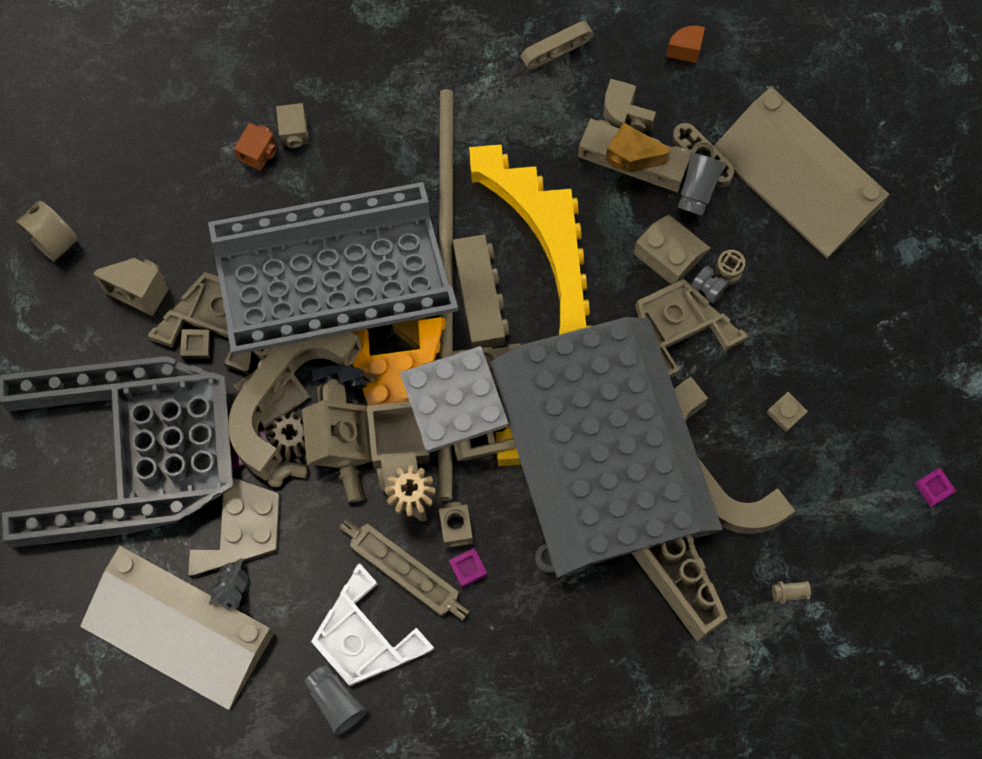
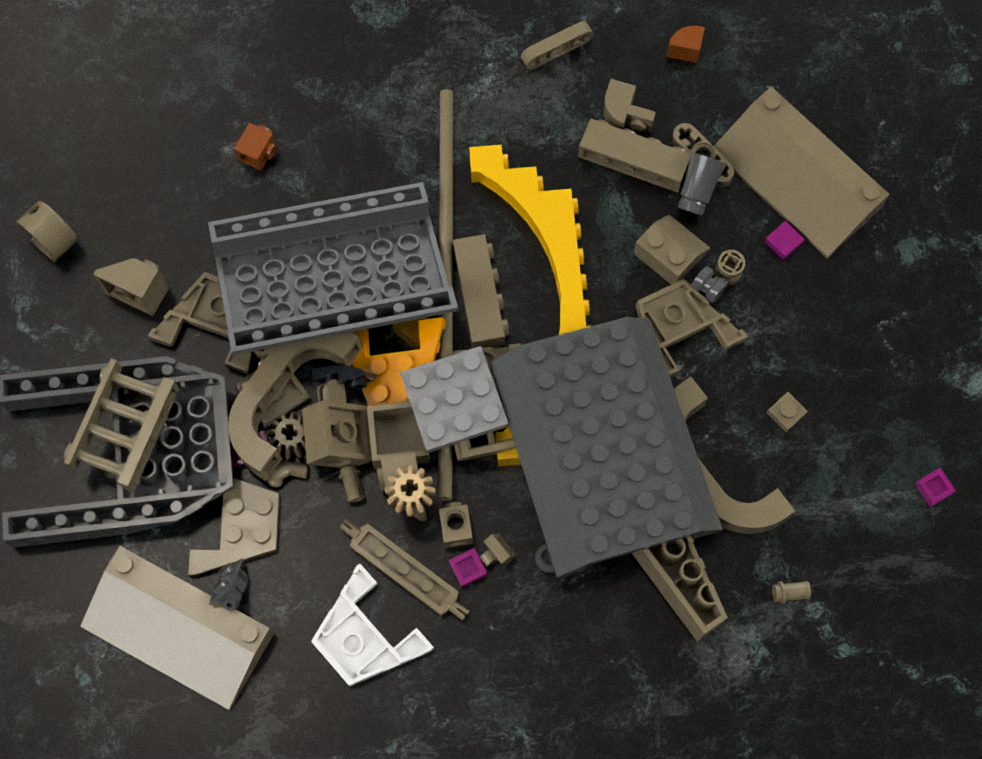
(139, 446): none -> dark tan fence
(195, 344): dark tan plate -> none
(292, 125): dark tan brick -> none
(334, 700): dark grey plant -> none
(498, 550): none -> dark tan tile
(635, 151): pearl gold slope -> none
(784, 240): none -> magenta tile

